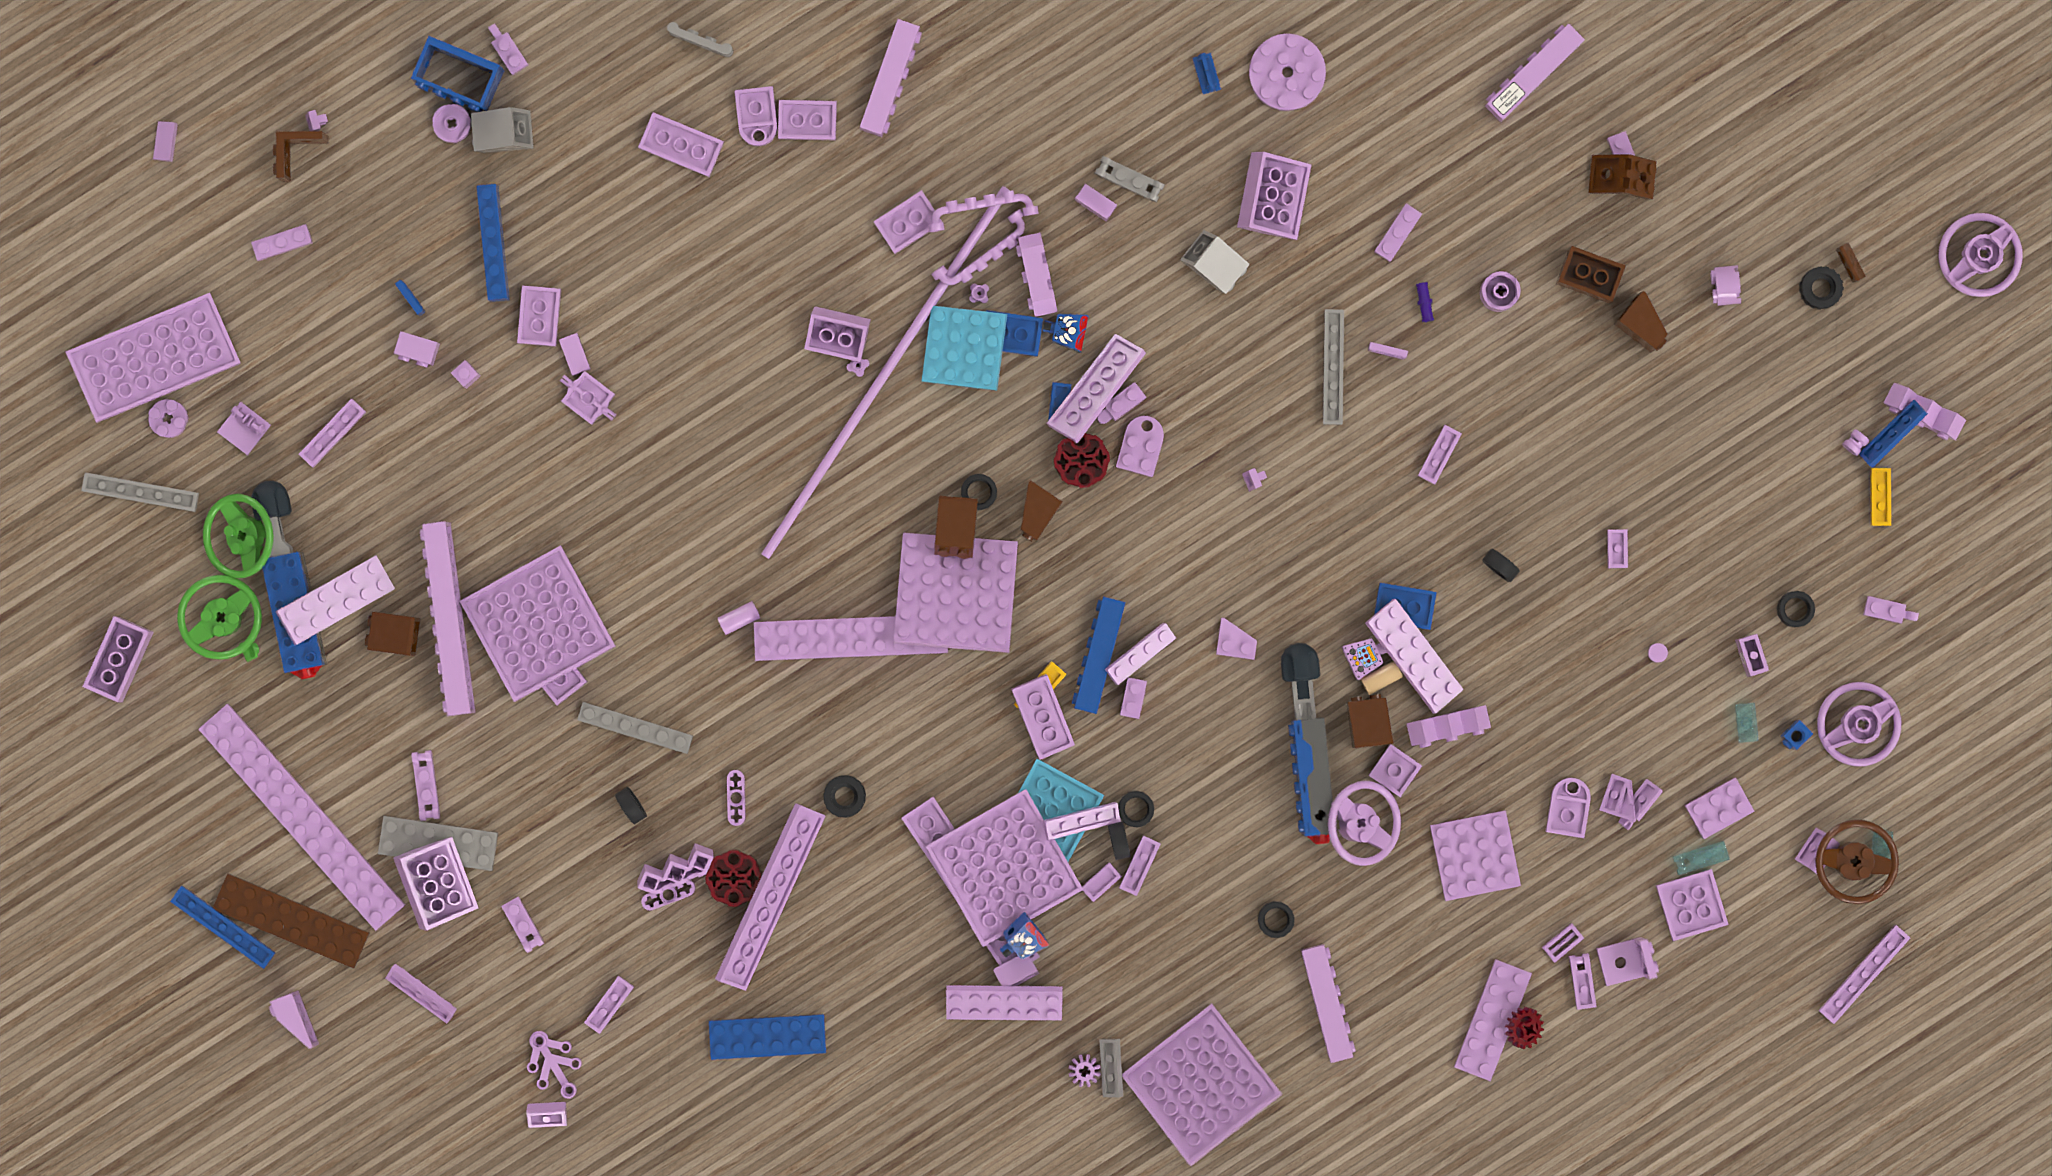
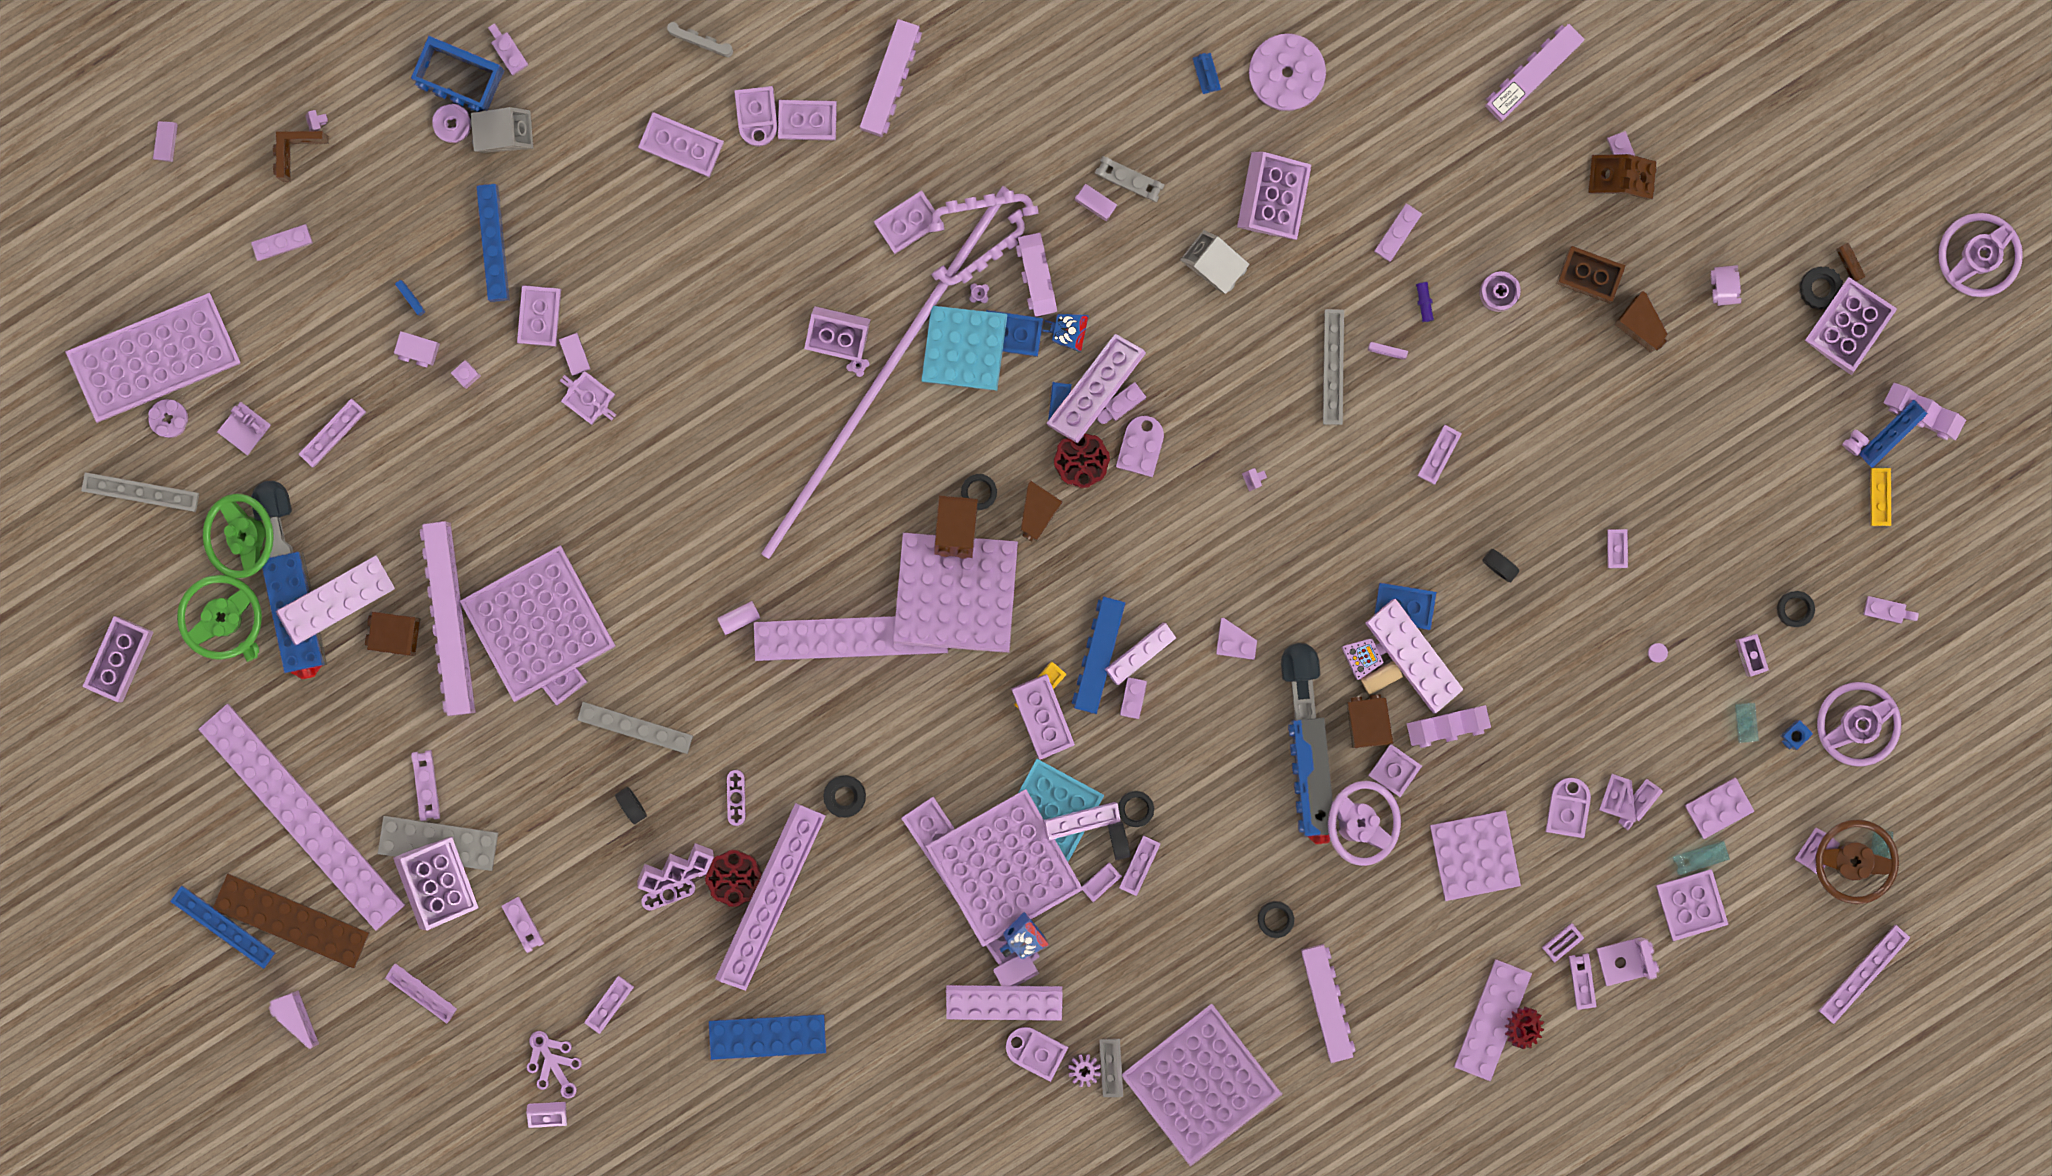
(1037, 1053): none -> lavender plate
(1850, 325): none -> lavender slope

